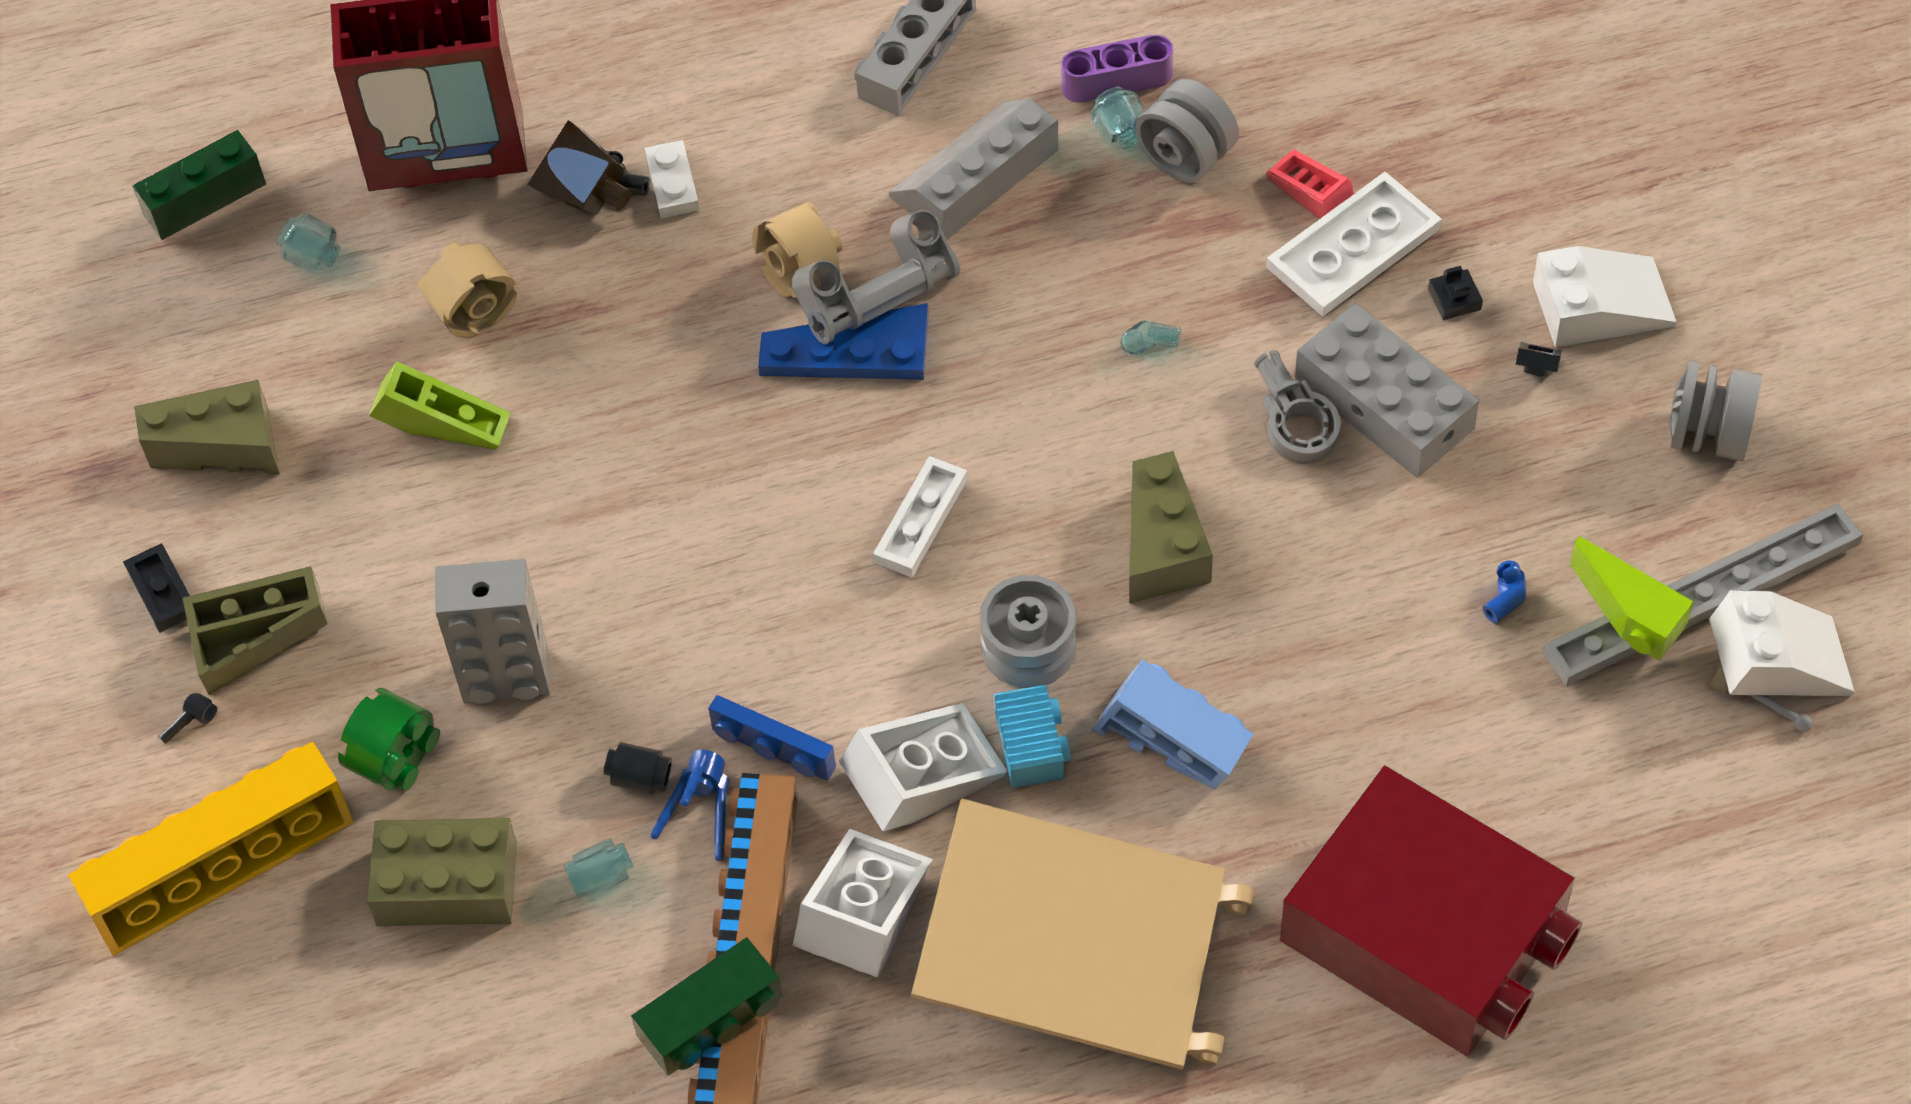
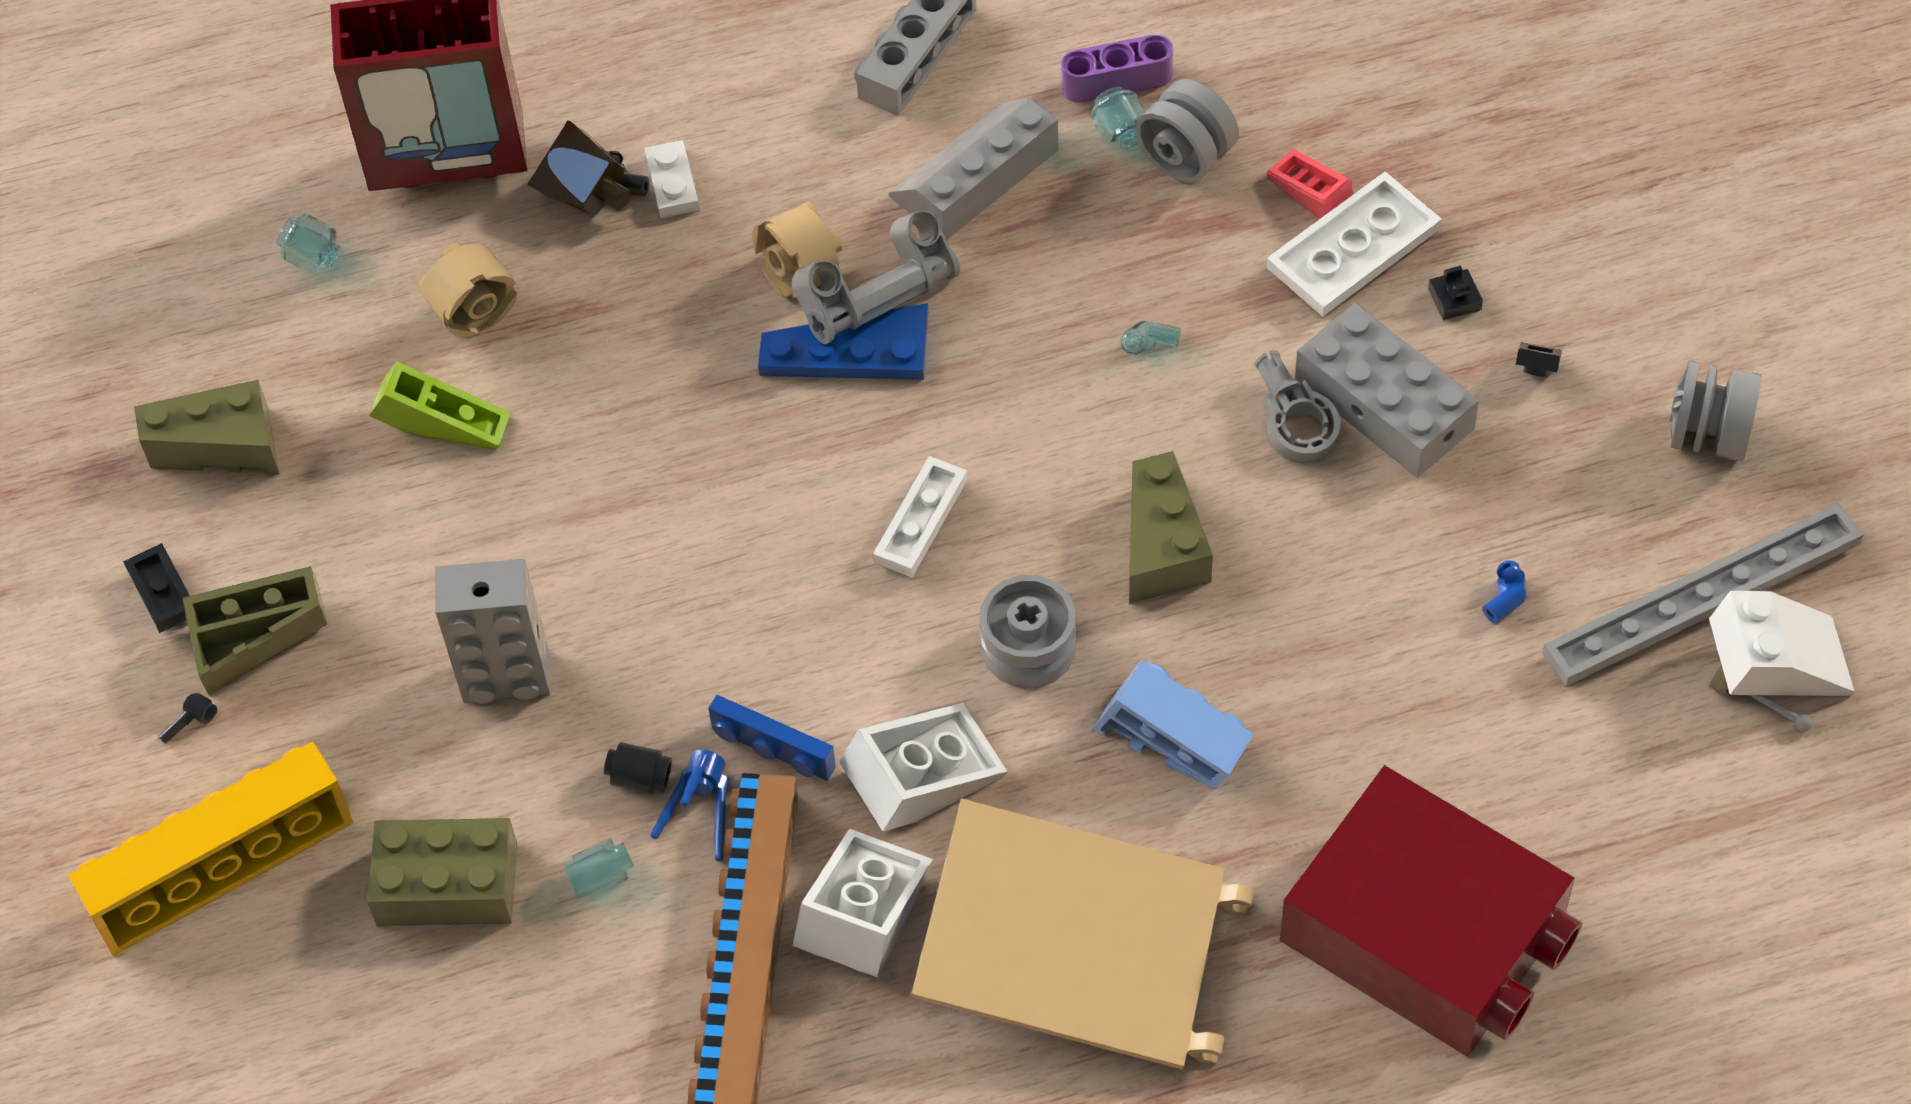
(199, 184): dark green brick -> none
(388, 740): green brick -> none
(708, 1007): dark green brick -> none
(1030, 735): medium azure brick -> none
(1599, 294): white slope -> none
(1636, 605): lime slope -> none

